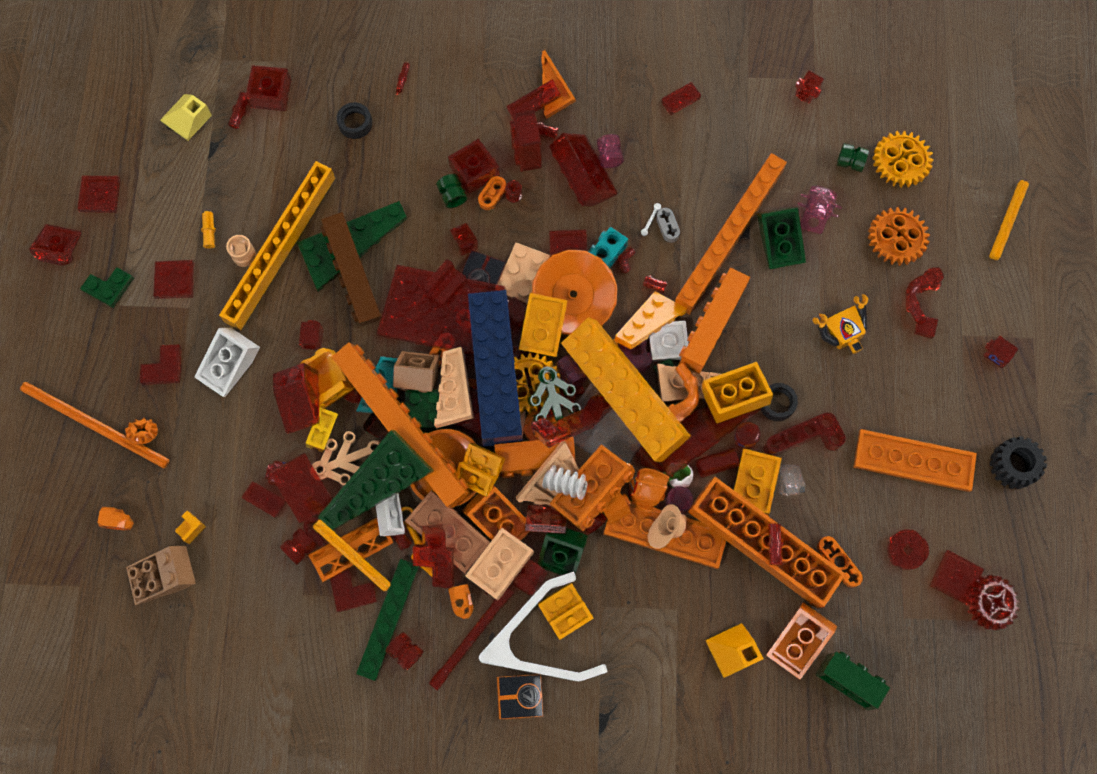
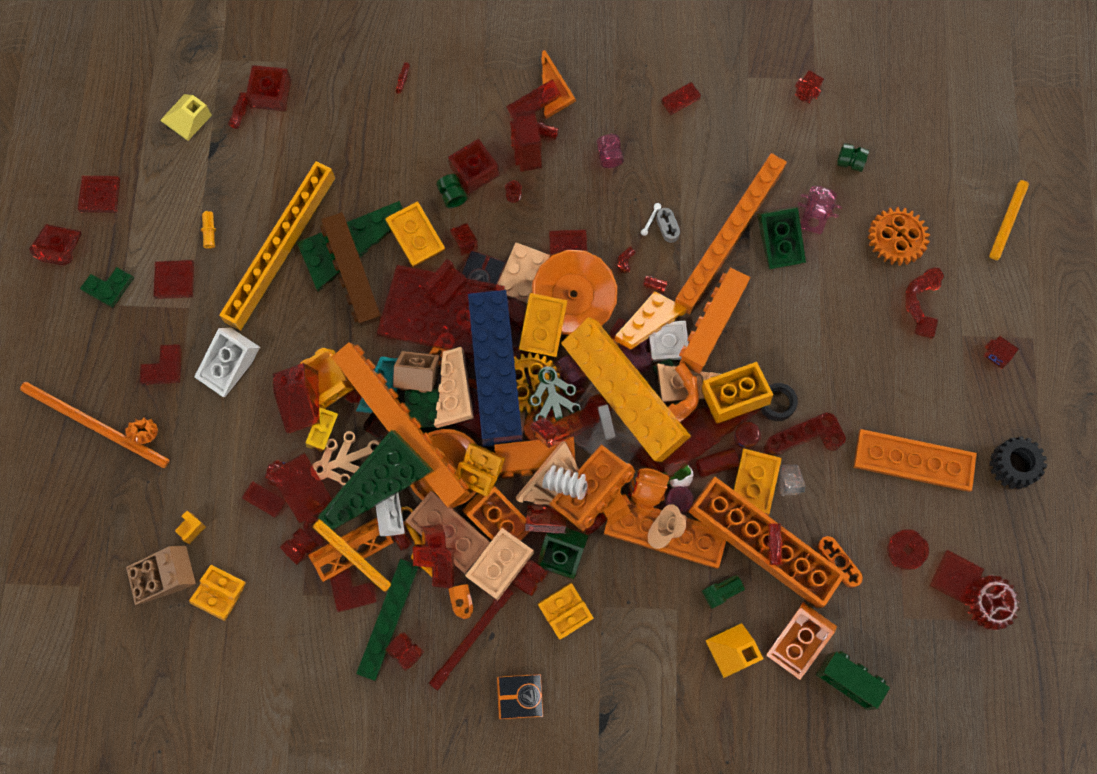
(114, 519): orange rock -> none
(217, 592): none -> light orange slope
(241, 250): light nougat wheel -> none
(311, 335): clear red brick -> none
(354, 133): black tyre -> none
(415, 234): none -> light orange plate
(492, 194): orange plate -> none
(499, 651): white piece -> none
(582, 169): clear red slope -> none
(606, 422): none -> light grey beam
(610, 251): teal brick -> none
(617, 327): none -> clear red tile
(719, 593): none -> dark green piece
(845, 327): torso -> none
(910, 172): light orange gear -> none

